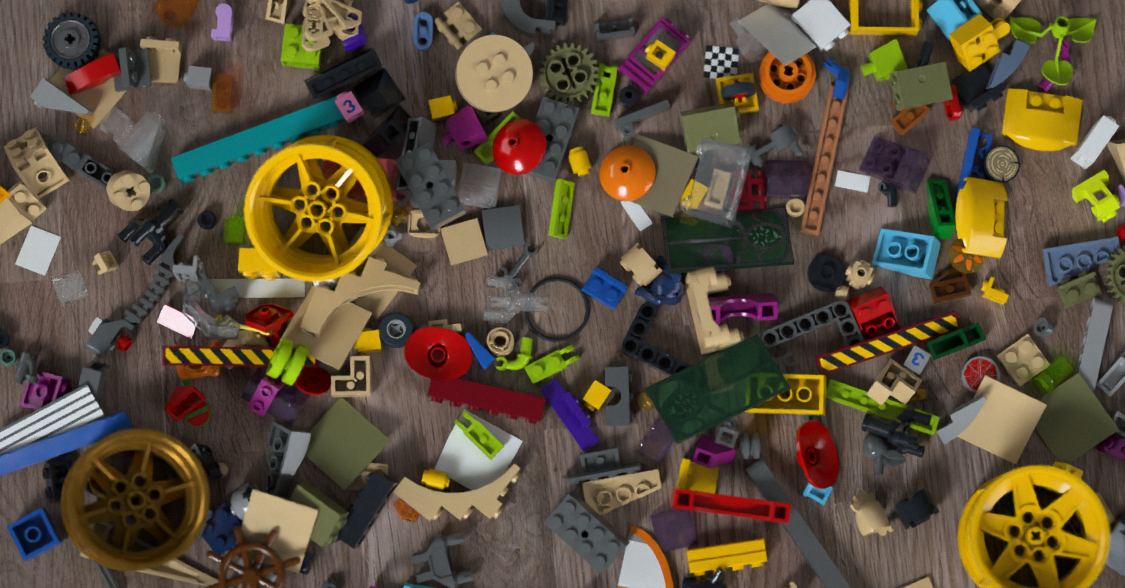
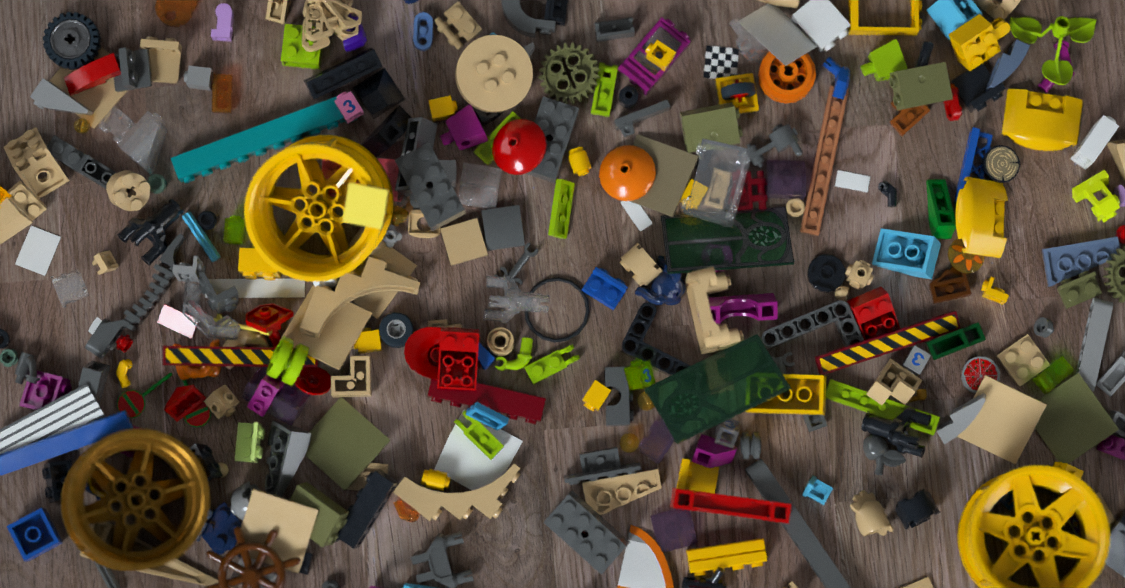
(121, 372): none -> yellow arm
(134, 401): none -> piece
(201, 236): none -> medium azure axle
(222, 402): none -> tan brick
(248, 442): none -> yellowish green bracket
(365, 205): none -> light yellow tile
(458, 358): none -> red slope
(487, 416): none -> dark azure tile
(570, 414): dark purple bracket -> none
(629, 448): none -> clear yellow tile
(639, 374): none -> clear neon green brick
(817, 454): red hat -> none
(896, 164): clear purple slope -> none

